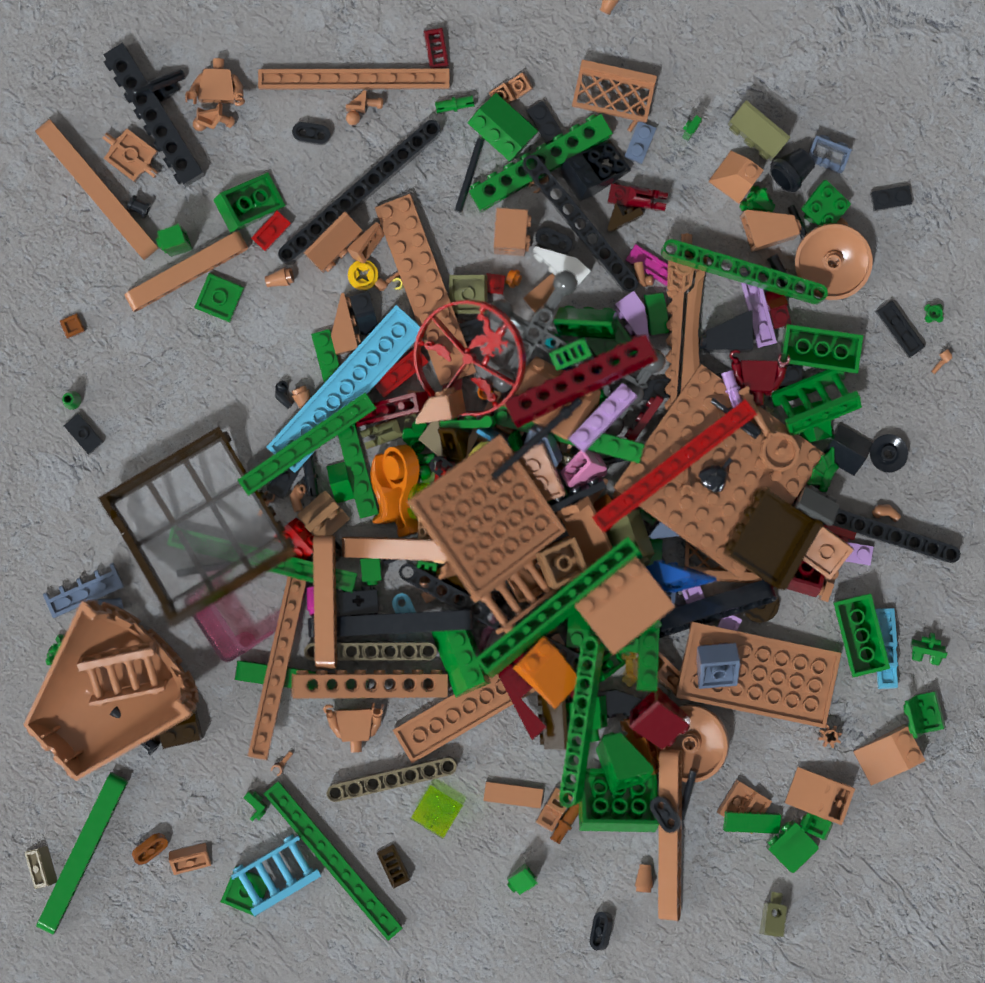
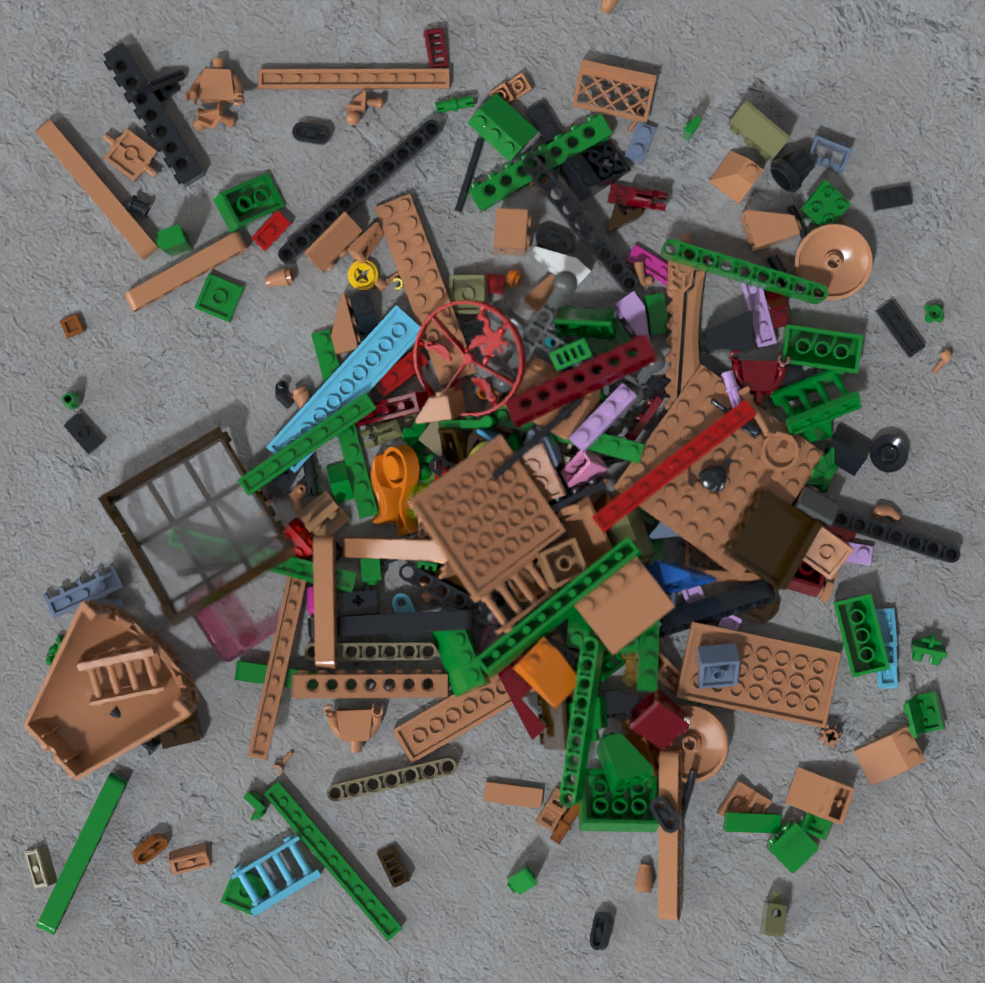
(436, 812): clear neon green hinge -> none
(758, 200): green rock -> none

